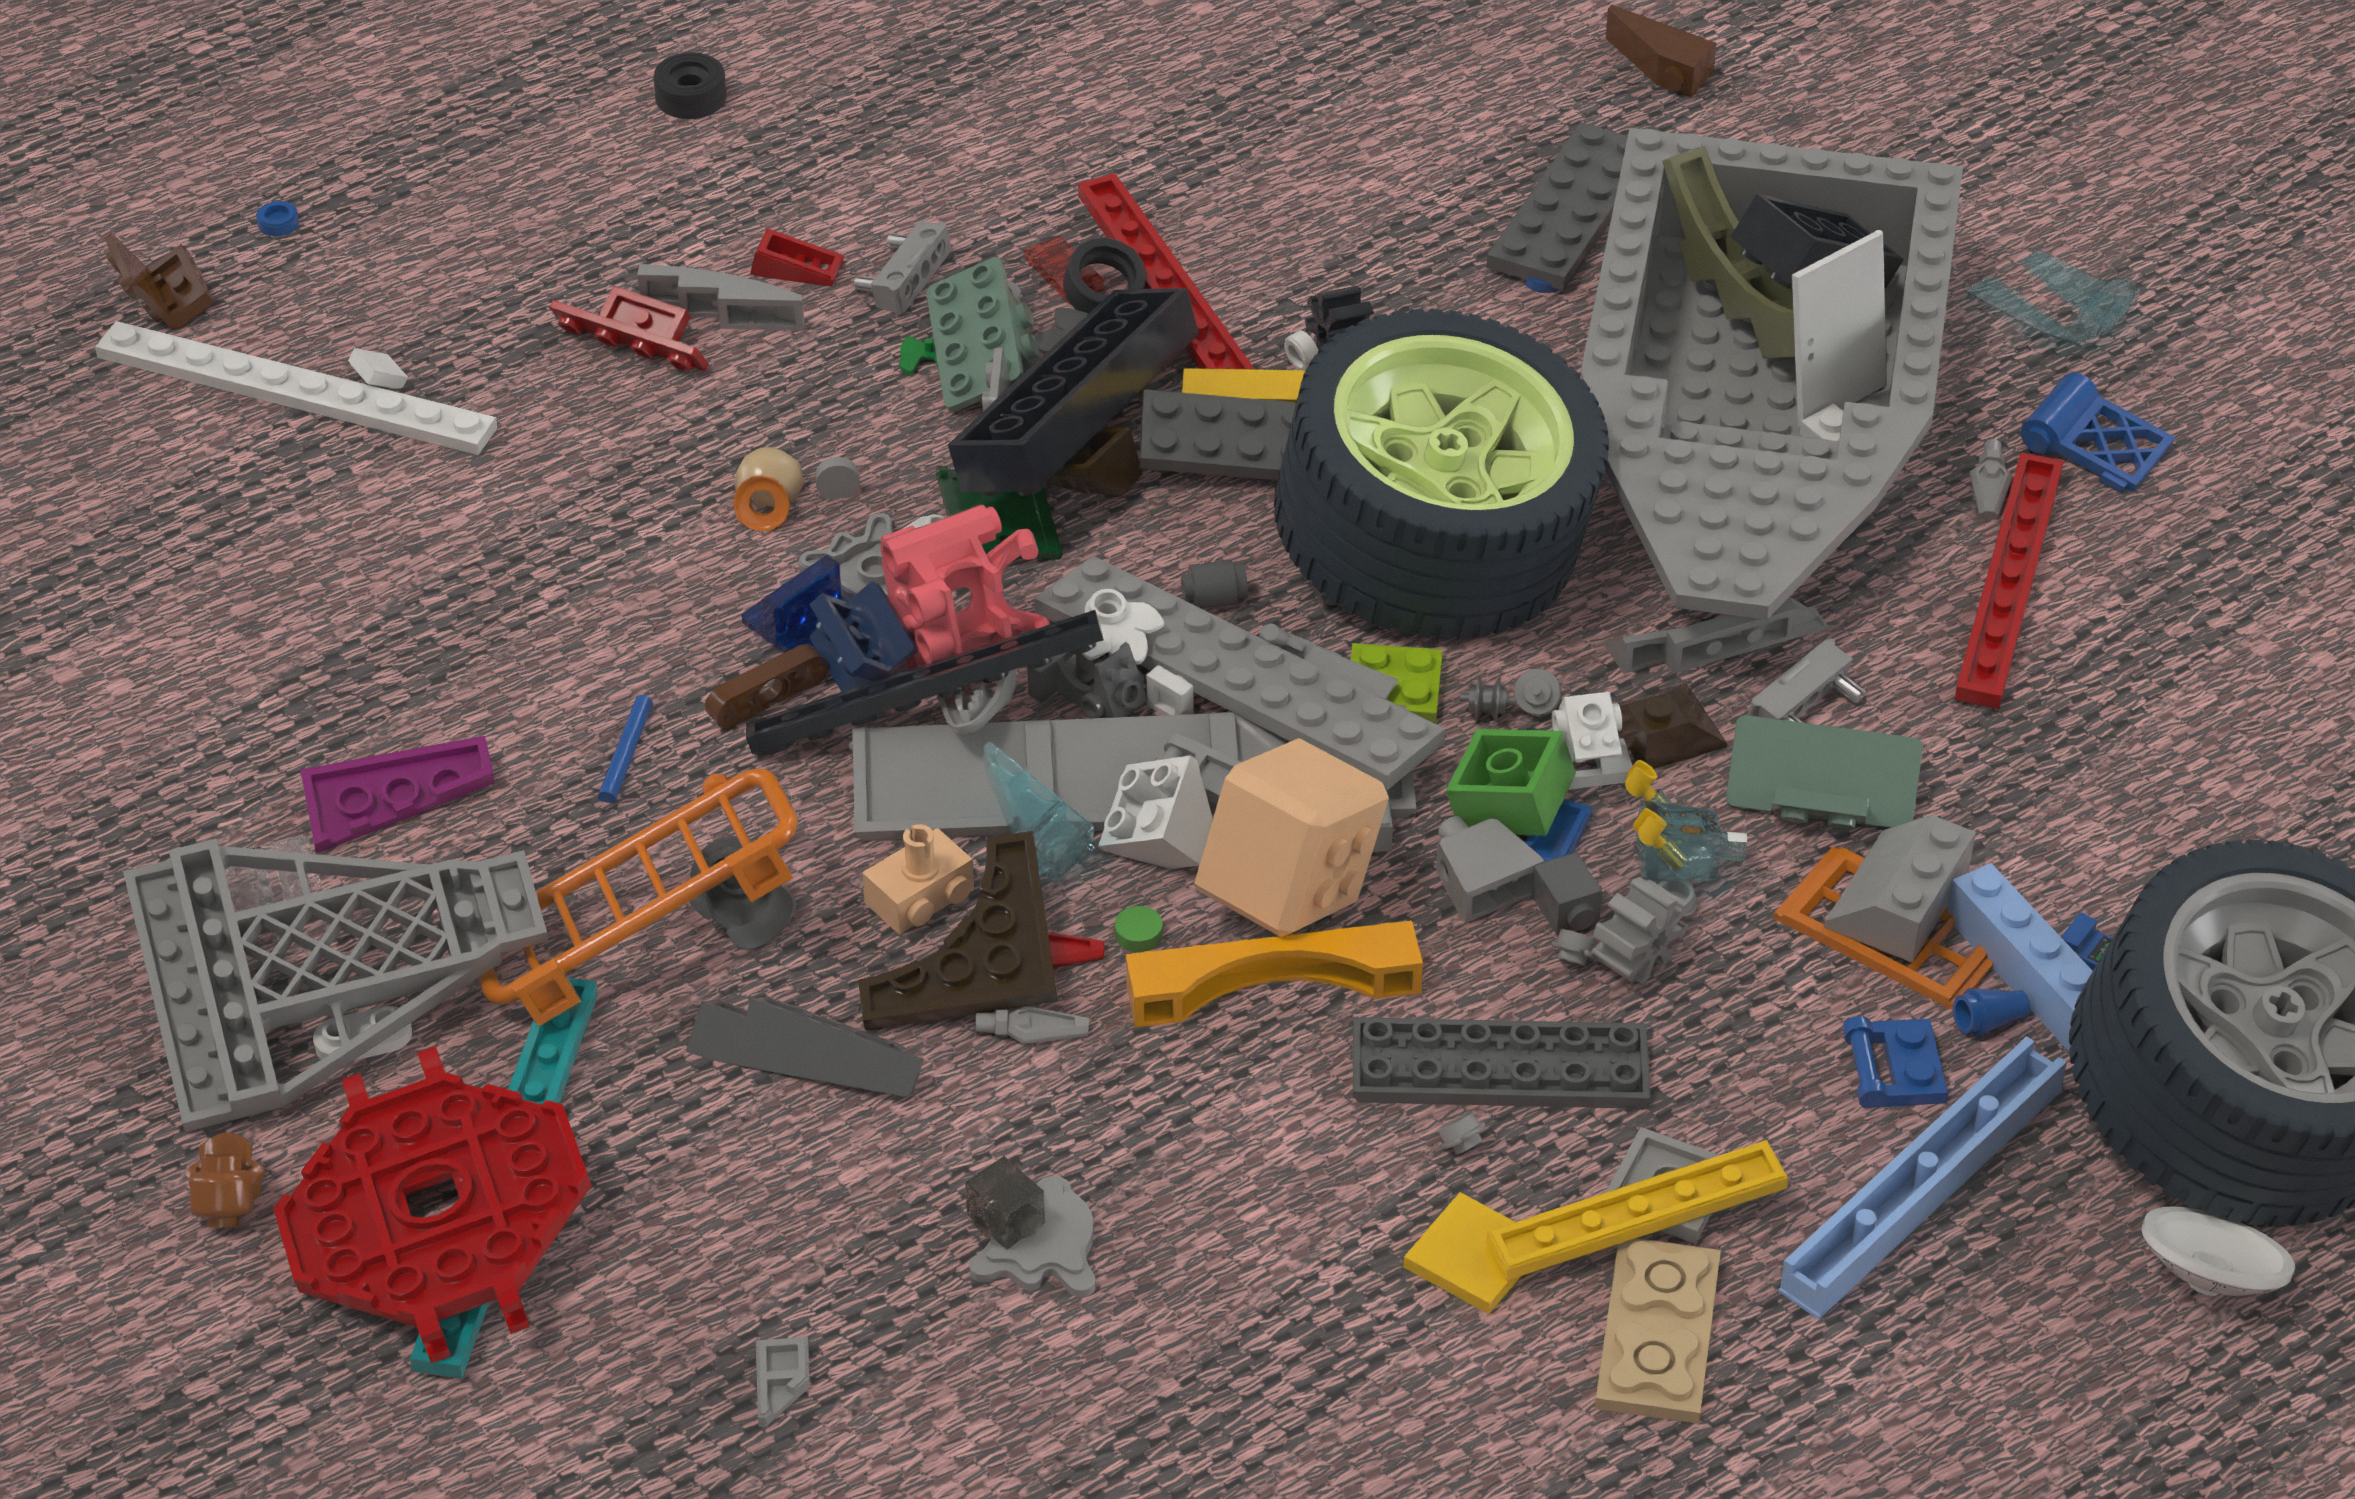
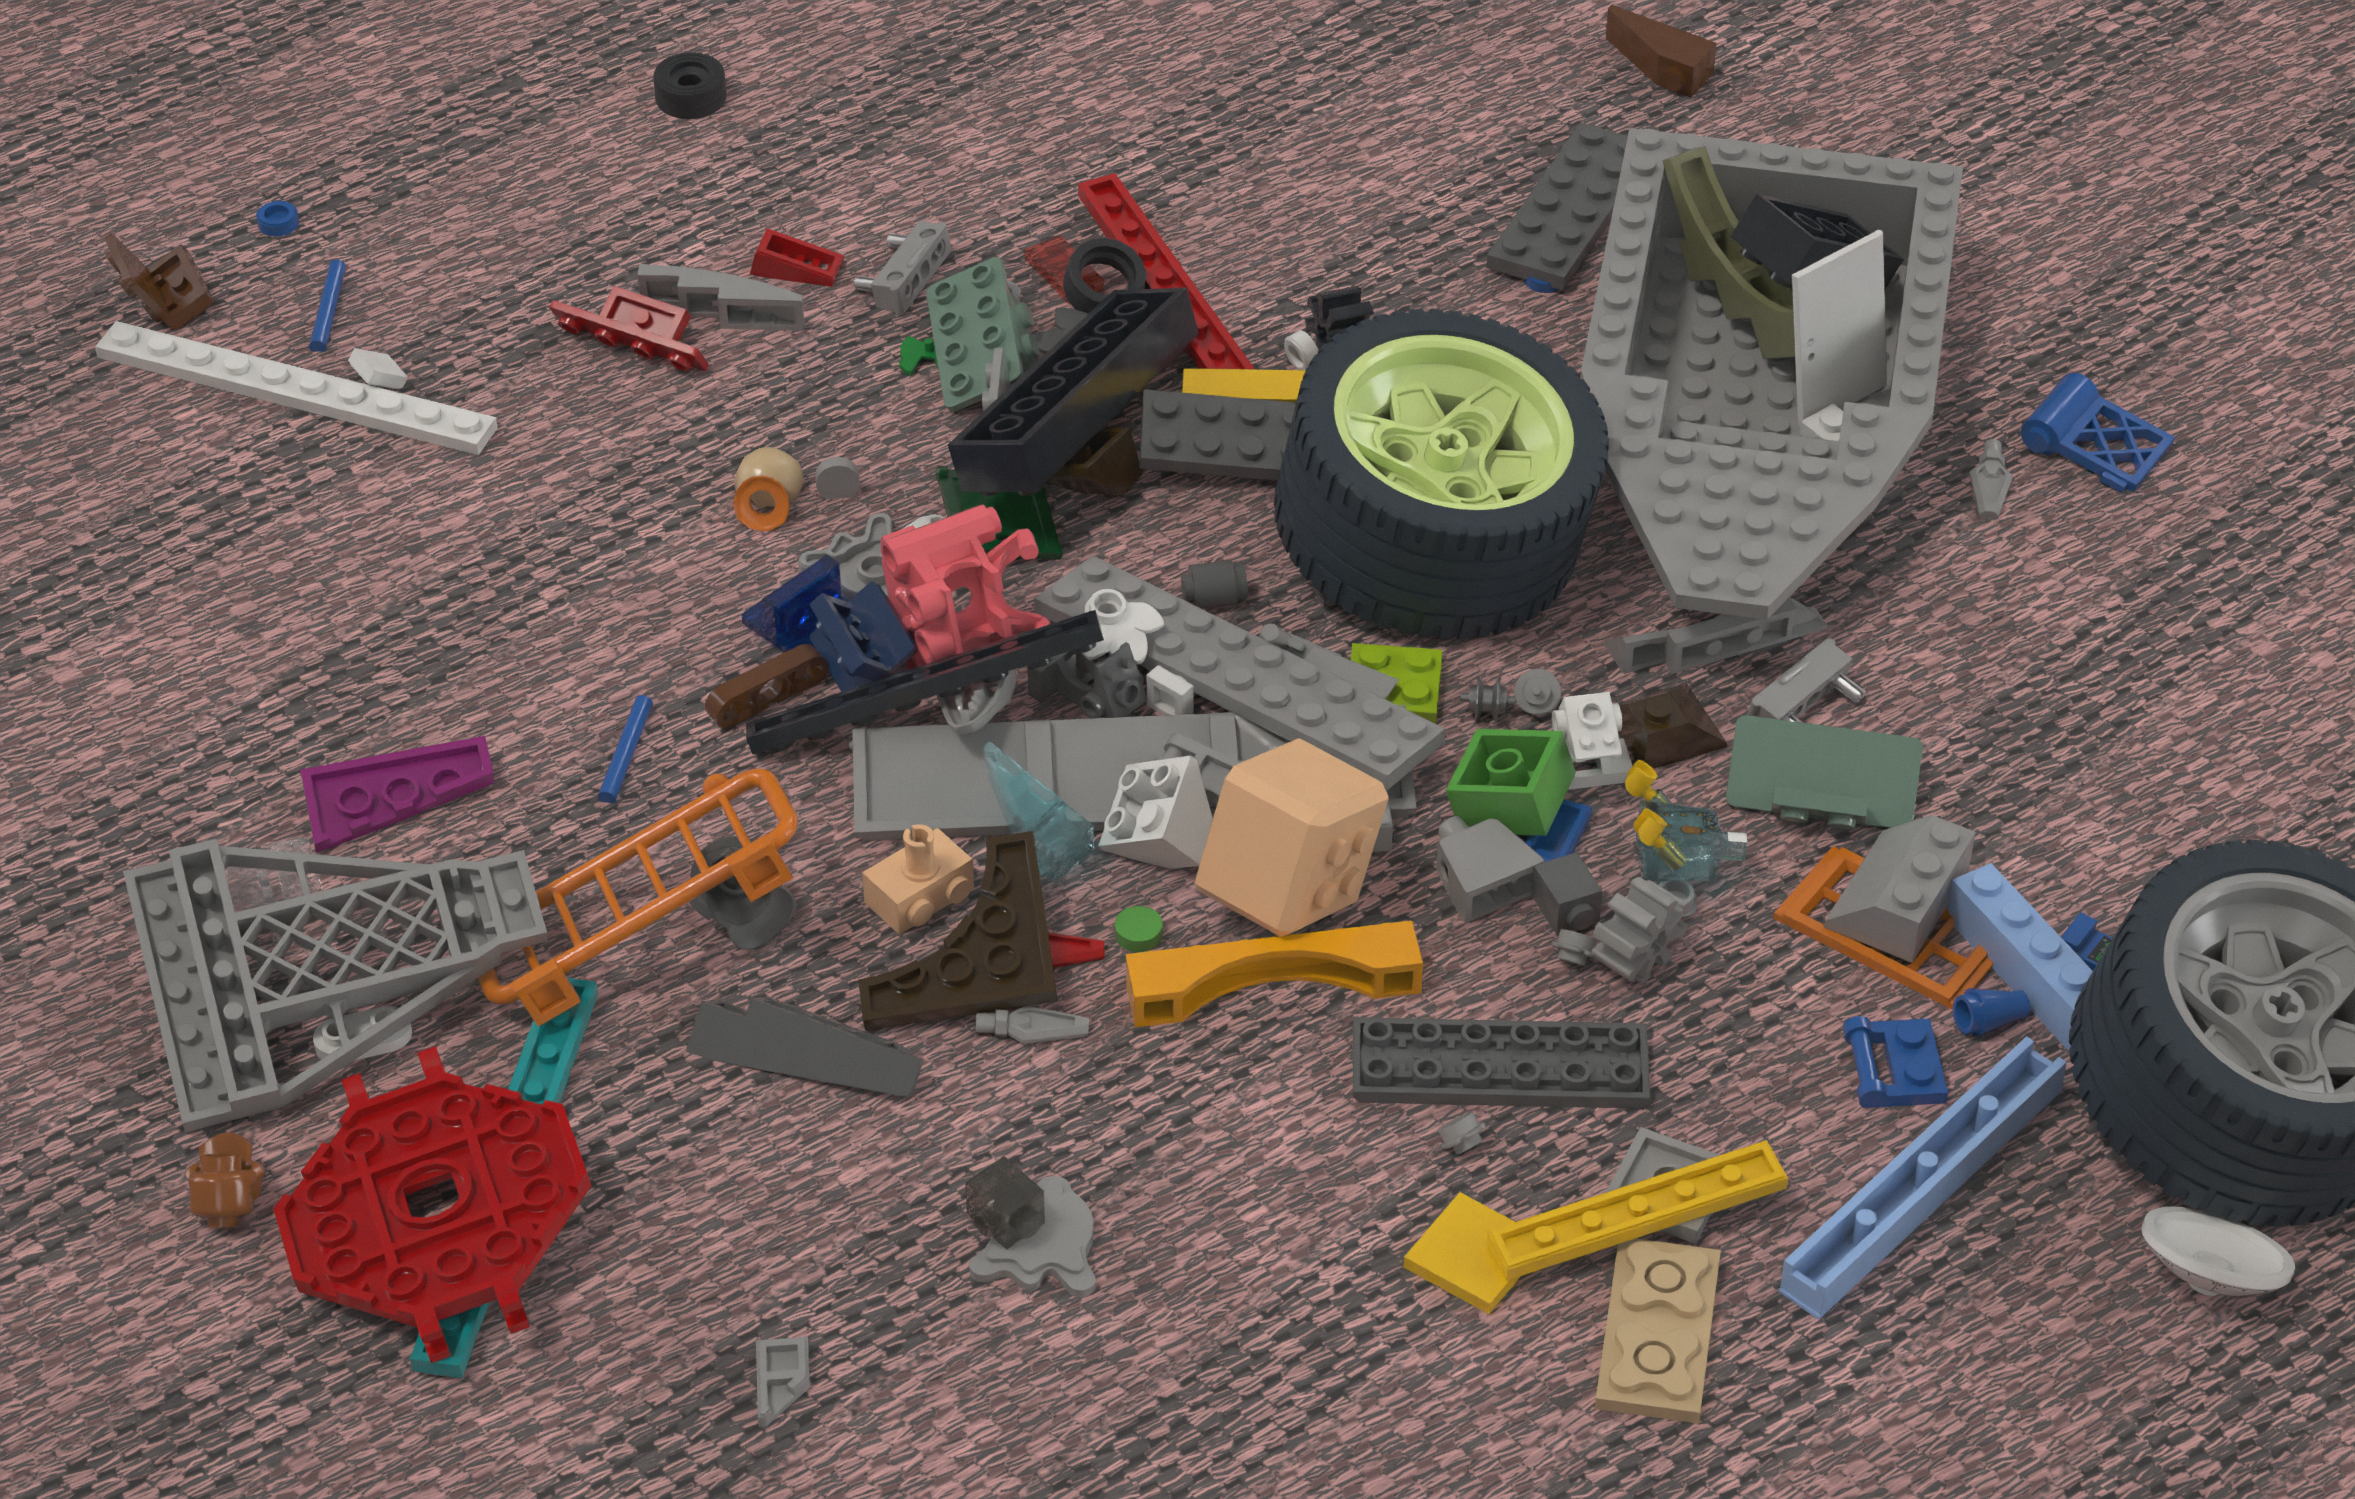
(327, 306): none -> blue bar
(2009, 581): red plate -> none
(2098, 302): clear light blue piece -> none

